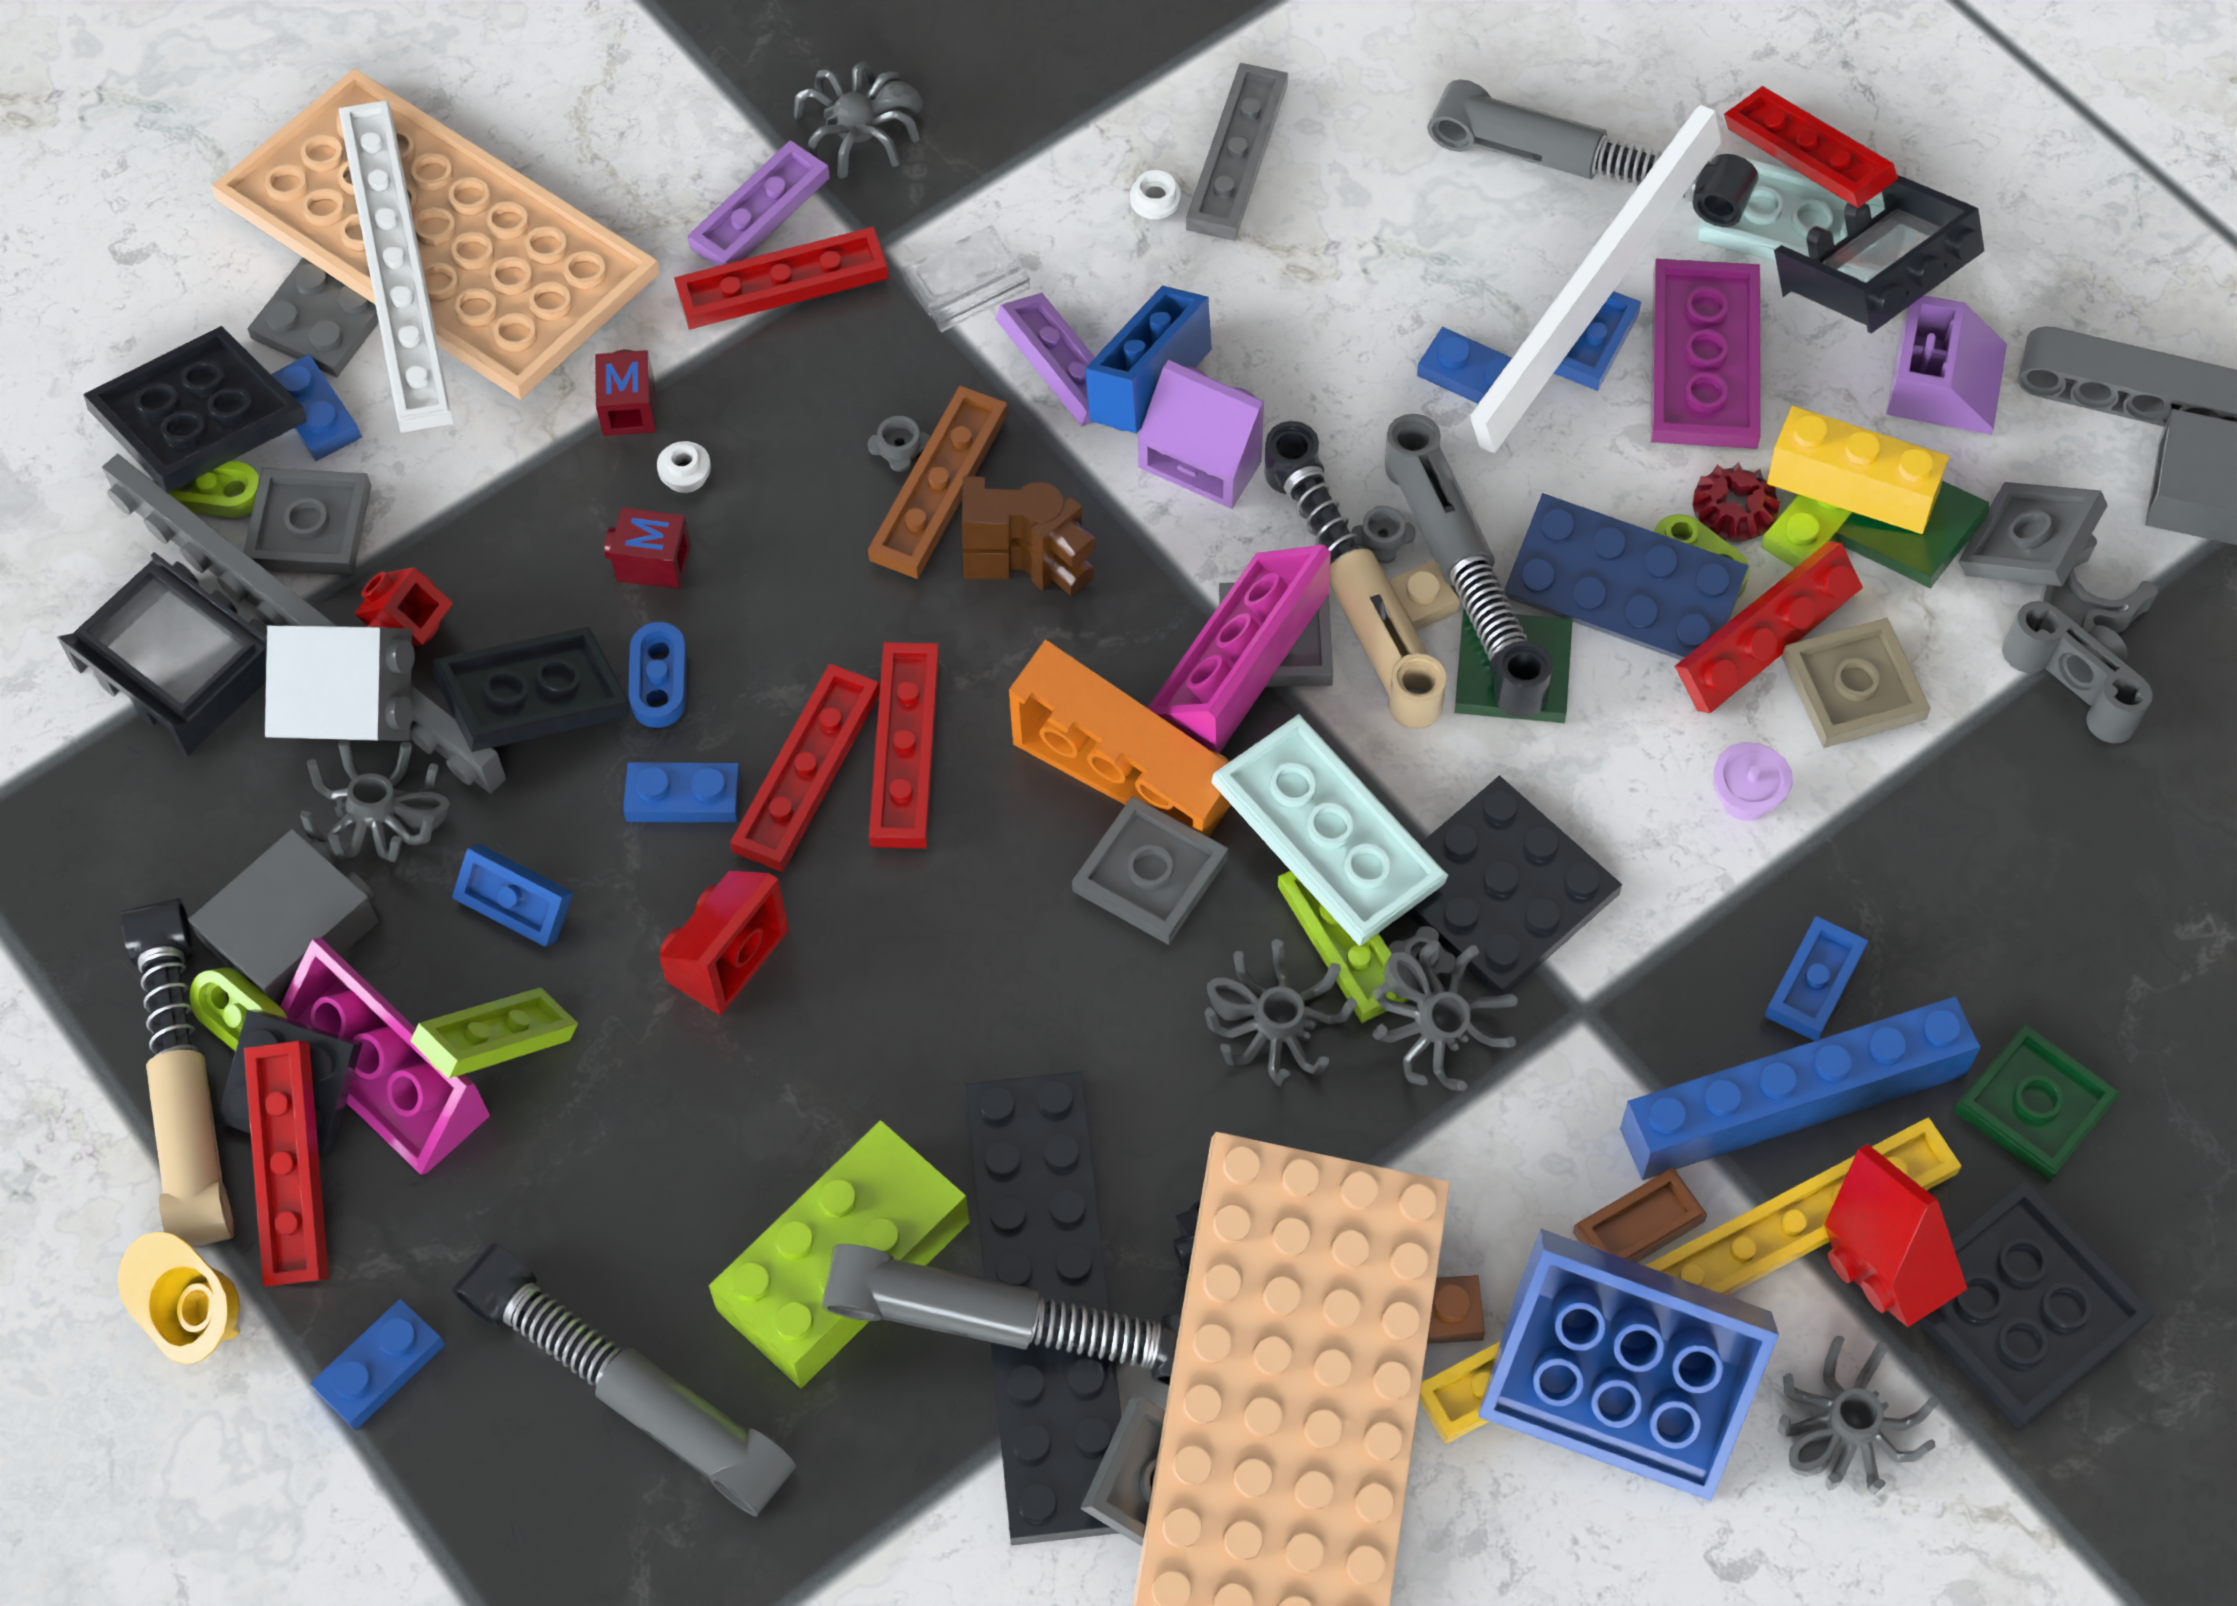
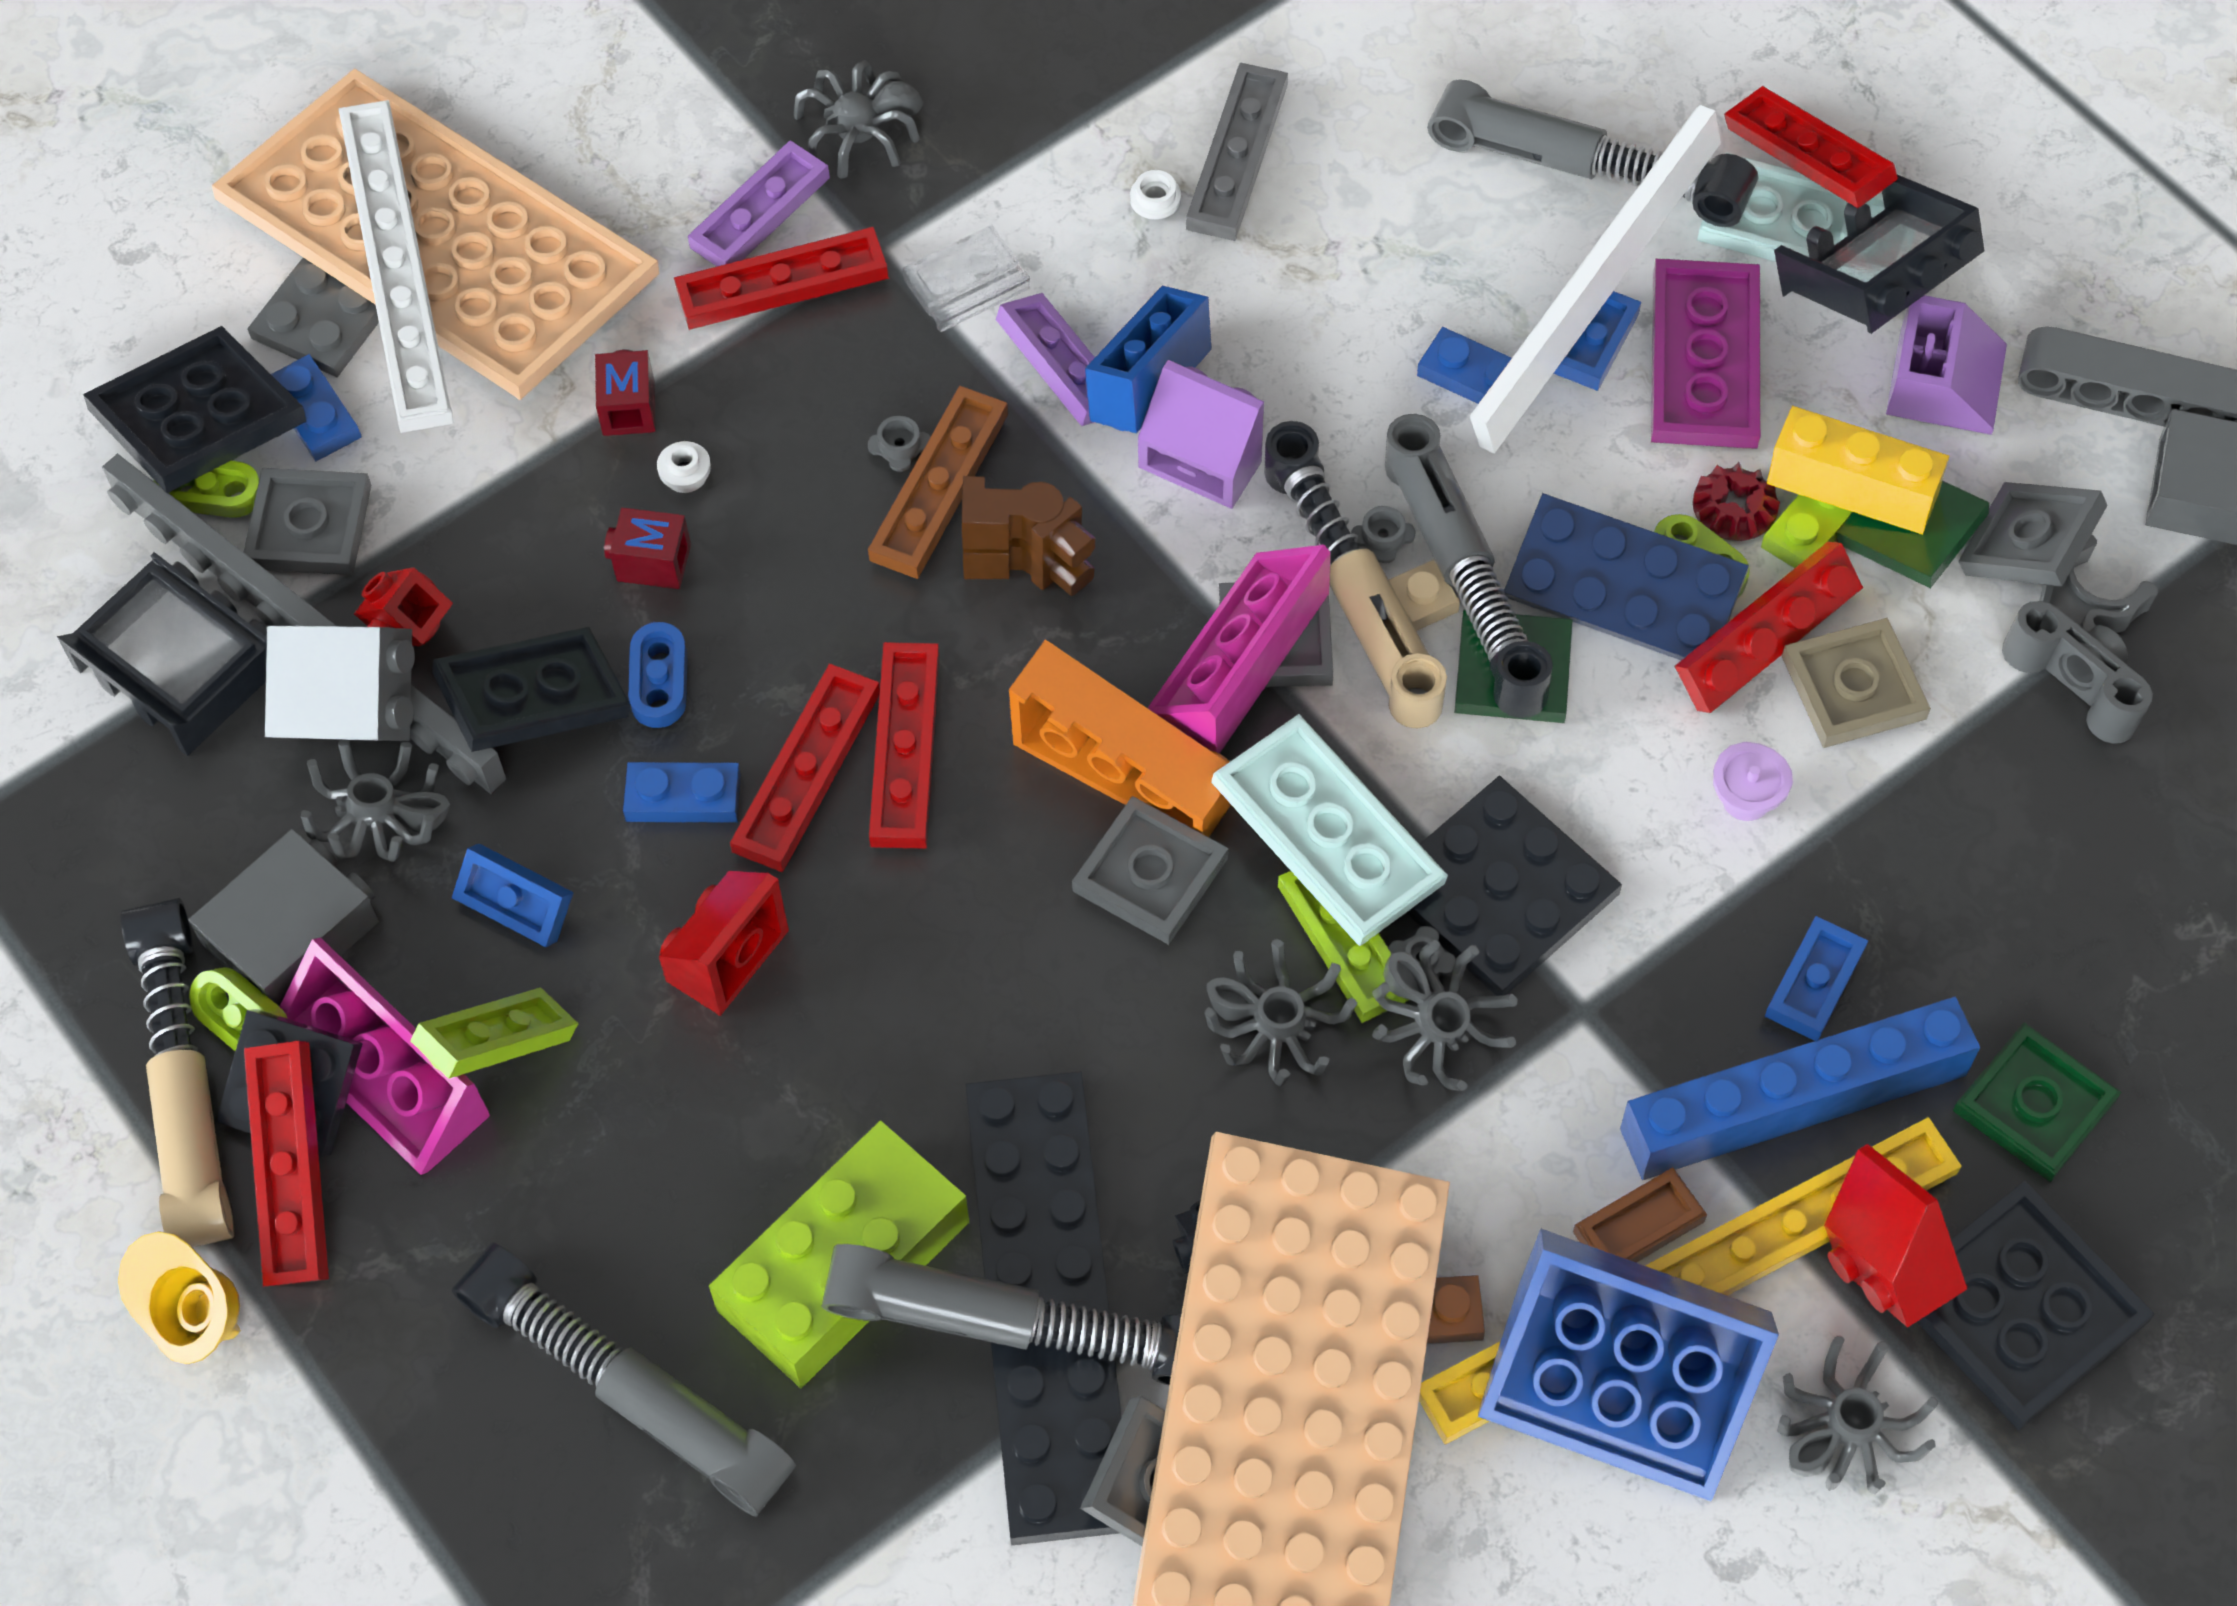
(377, 1364): blue plate -> none

